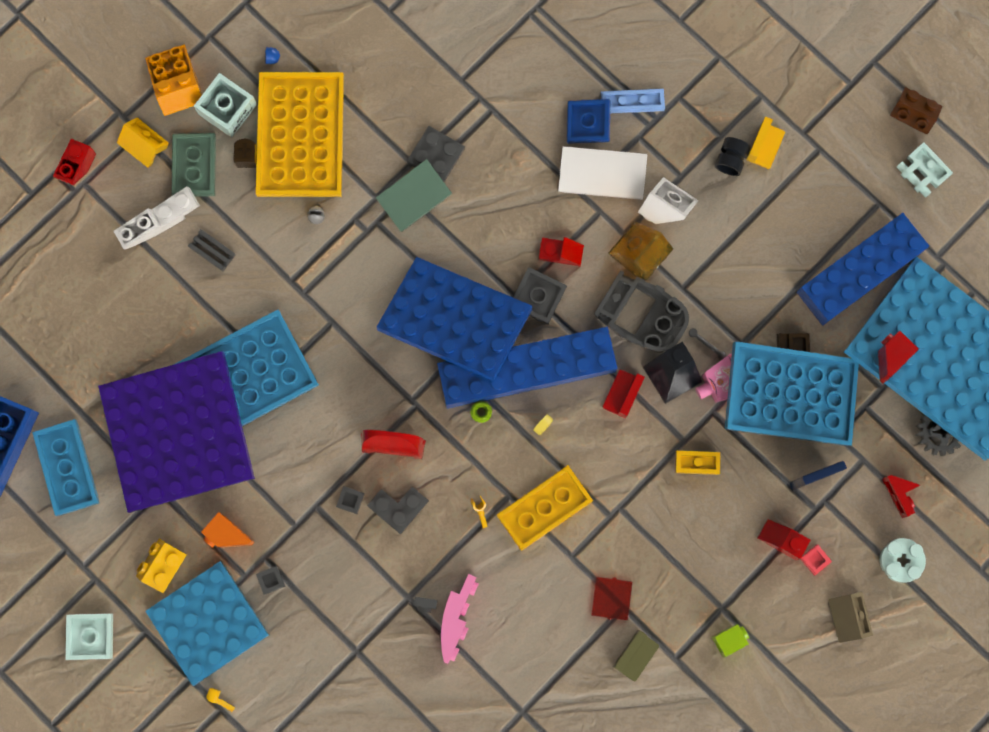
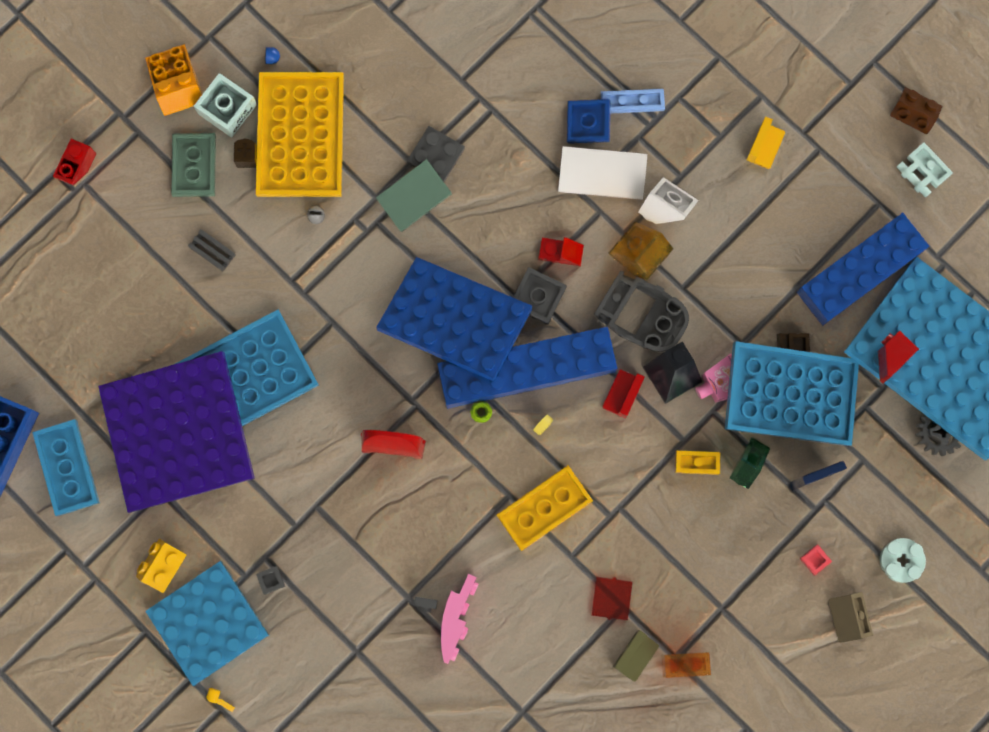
(89, 636): light aqua plate -> none
(141, 141): yellow panel -> none
(157, 220): white slope -> none
(224, 533): orange slope -> none
(350, 500): dark grey plate -> none
(398, 514): dark grey plate -> none
(480, 510): yellow hand -> none
(686, 664): none -> clear orange brick
(693, 333): dark grey hinge -> none
(731, 640): lime brick -> none
(732, 156): black wheel -> none
(750, 463): none -> clear green slope
(784, 539): red slope -> none
(897, 489): red slope -> none

